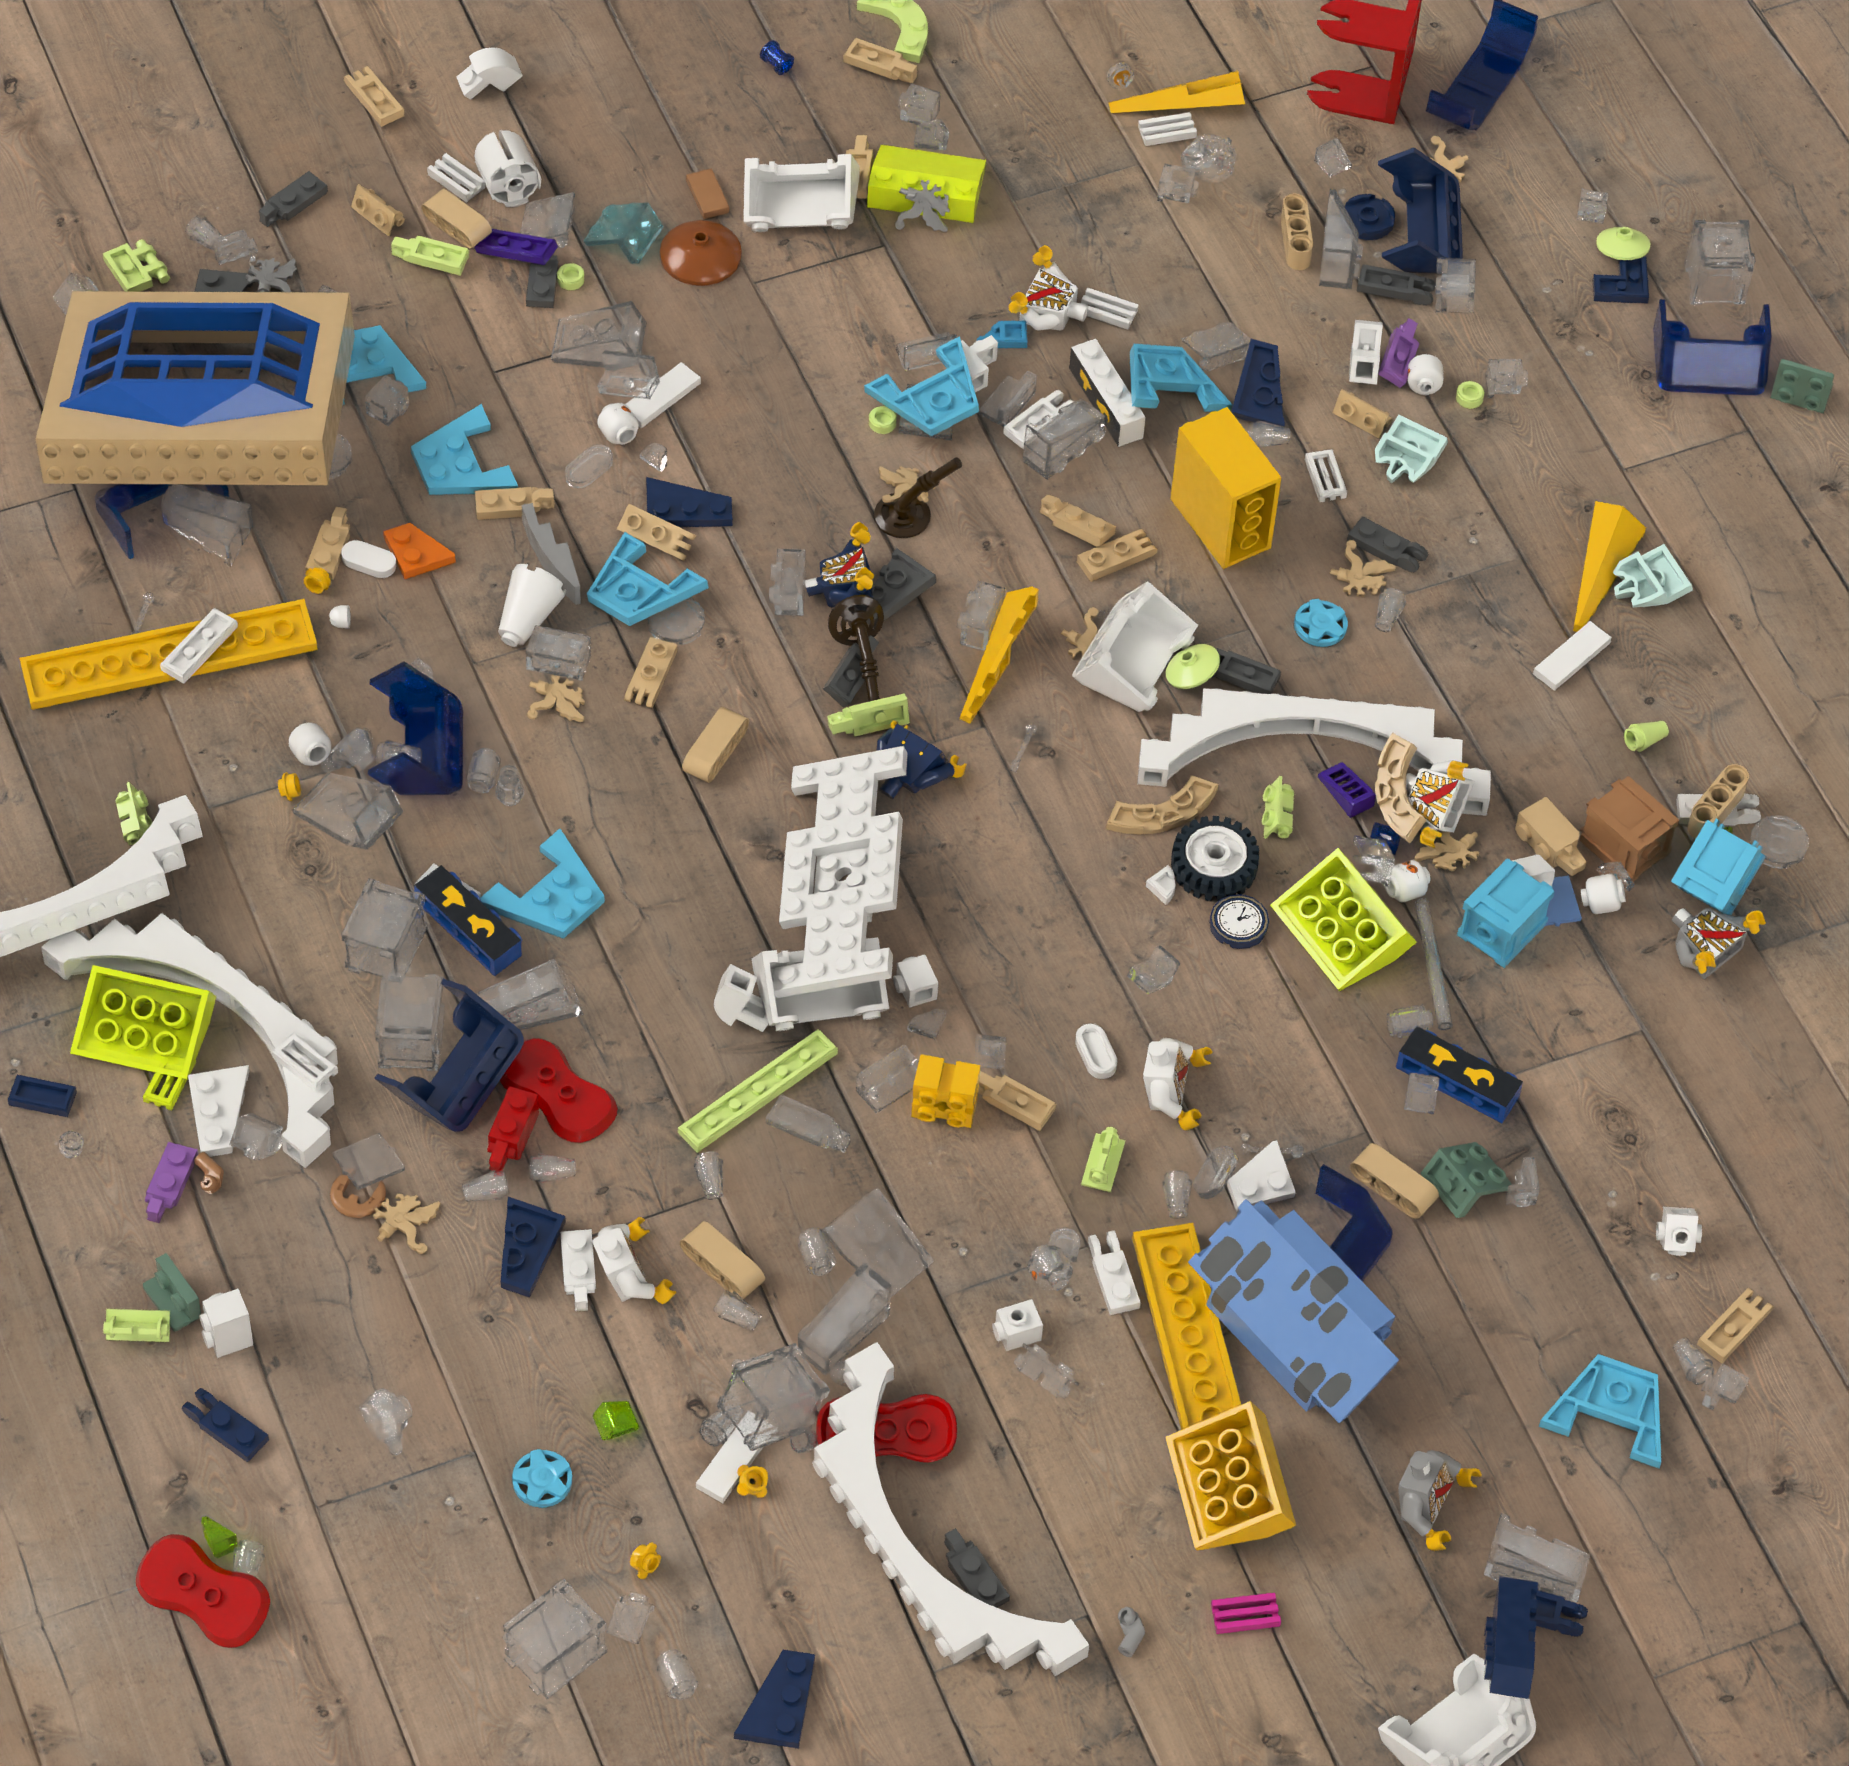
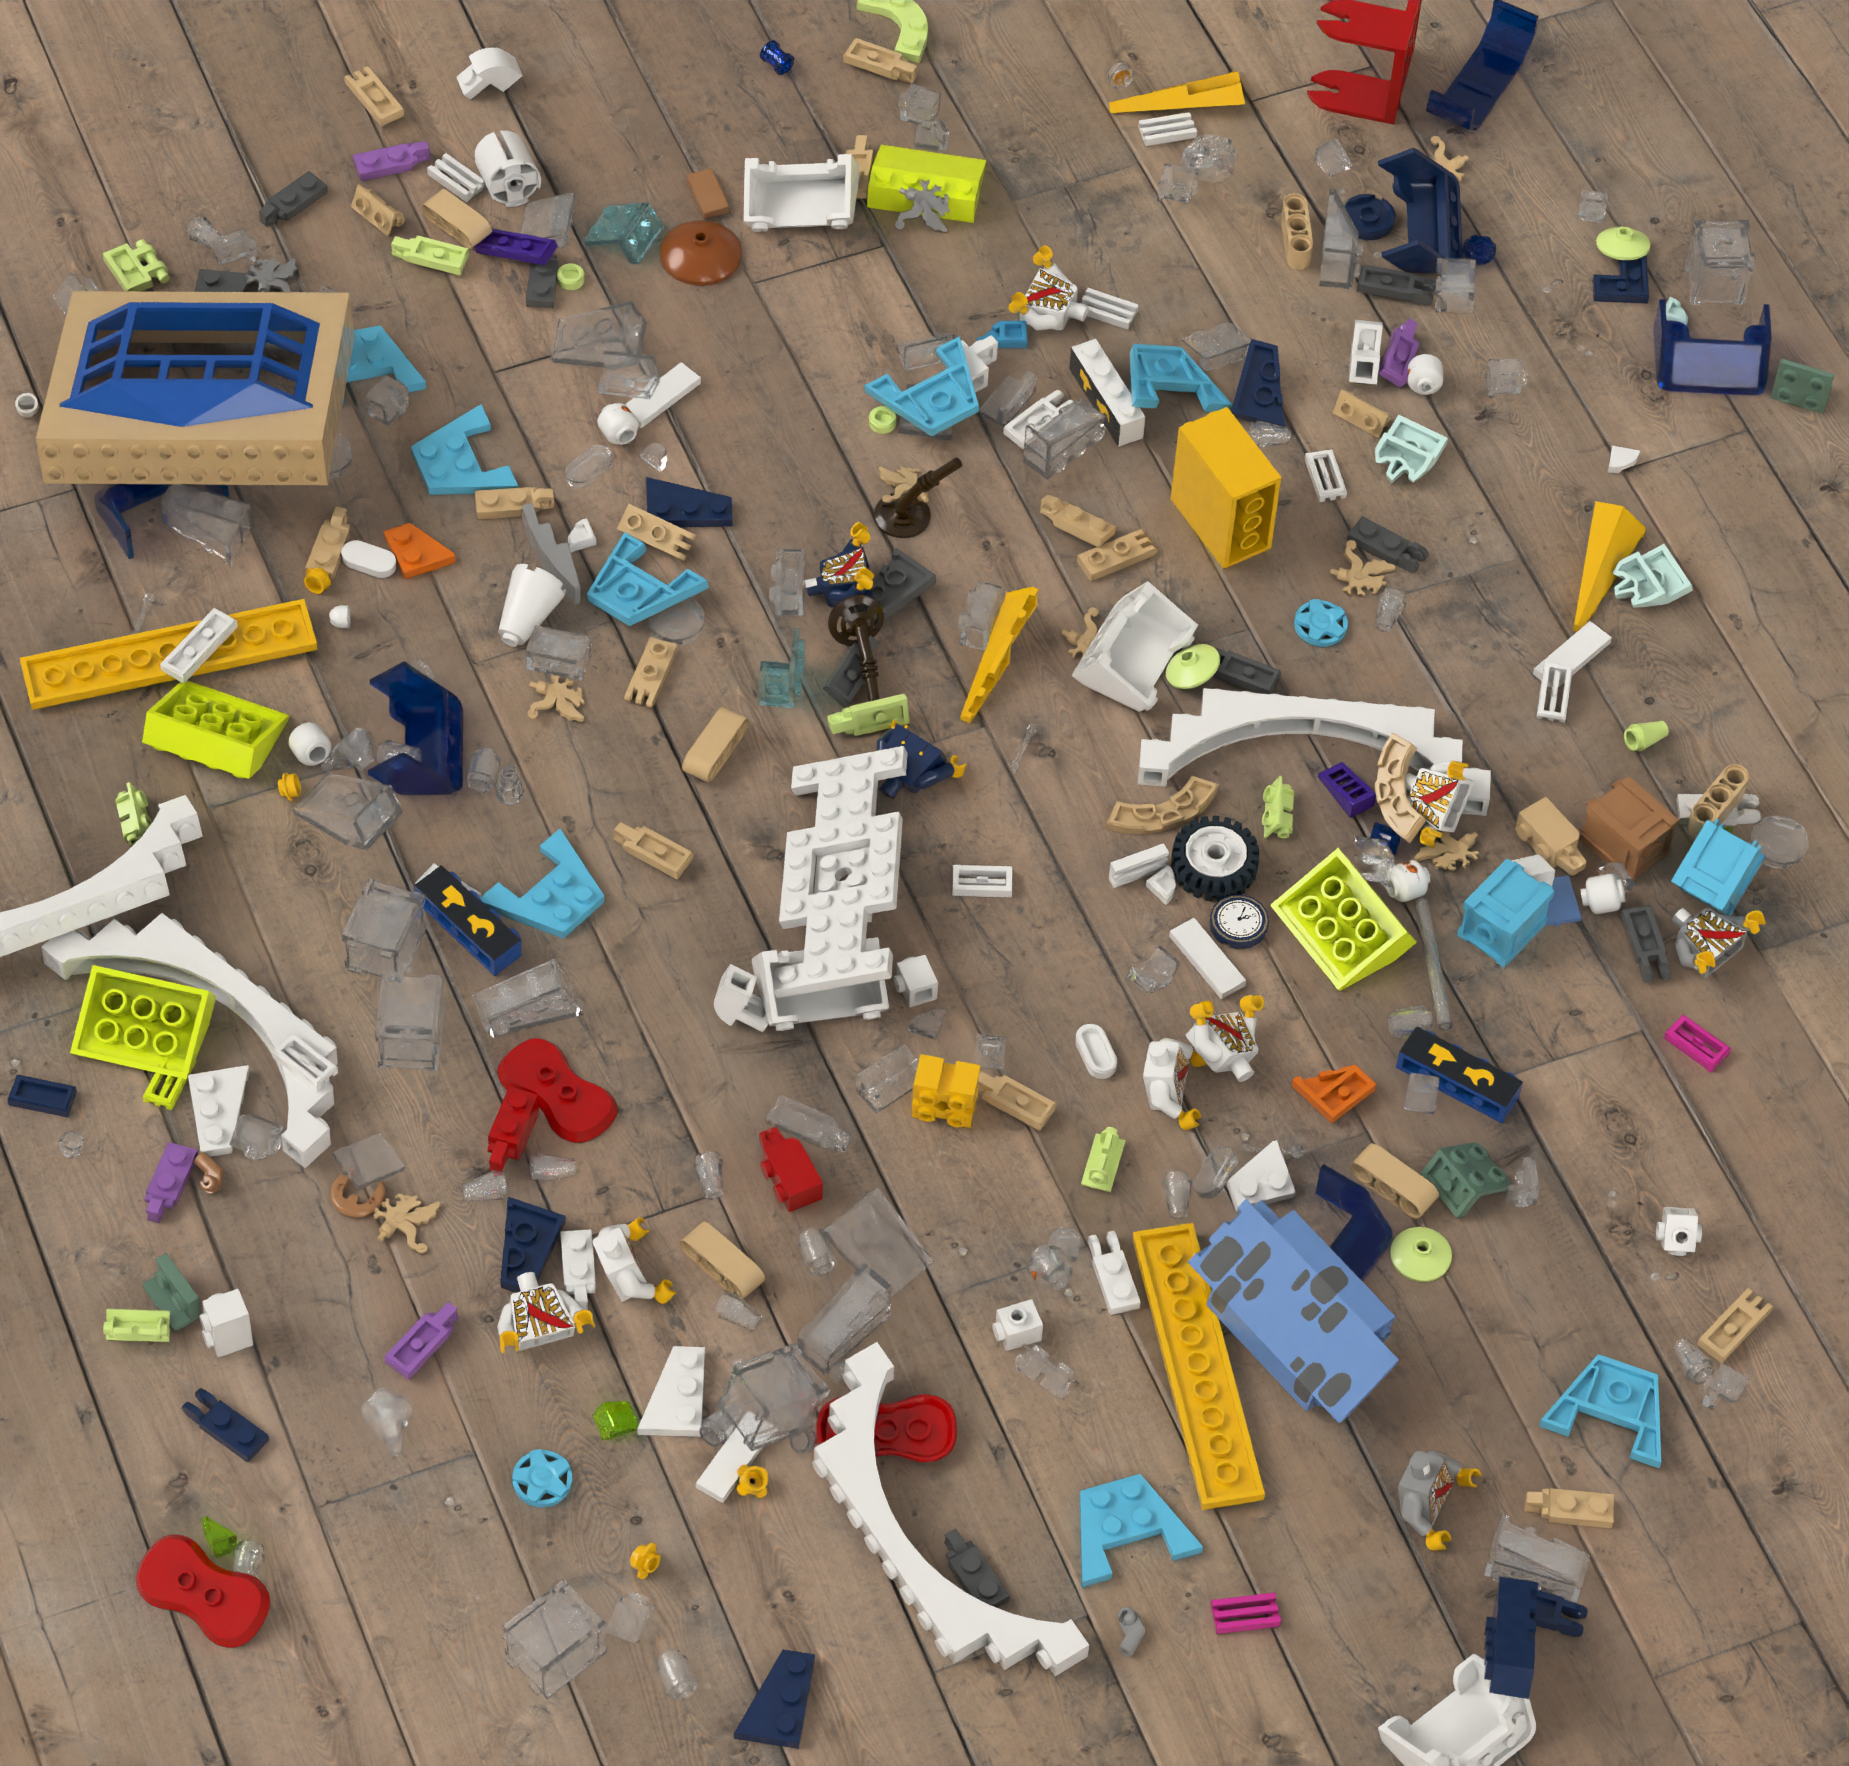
(26, 401): none -> white hinge
(213, 728): none -> neon yellow slope
(390, 160): none -> medium lavender hinge
(422, 1341): none -> medium lavender hinge
(470, 1069): dark blue windscreen -> none
(539, 1315): none -> torso
(581, 536): none -> white tile
(653, 849): none -> tan hinge
(678, 1396): none -> white wing
(757, 1090): yellowish green tile -> none
(779, 680): none -> clear light blue bracket
(790, 1170): none -> red hinge
(982, 885): none -> white tile
(1125, 1514): none -> medium azure wing
(1138, 865): none -> white tile
(1207, 958): none -> white tile
(1226, 1039): none -> torso
(1230, 1479): yellow slope -> none
(1335, 1091): none -> orange wing
(1417, 1264): none -> yellowish green dish
(1470, 394): yellowish green tile -> none
(1479, 248): none -> clear blue plate
(1551, 714): none -> white tile
(1572, 1507): none -> tan hinge
(1622, 458): none -> white tile
(1645, 941): none -> dark grey hinge
(1675, 312): none -> light aqua tile
(1694, 1045): none -> dark pink tile

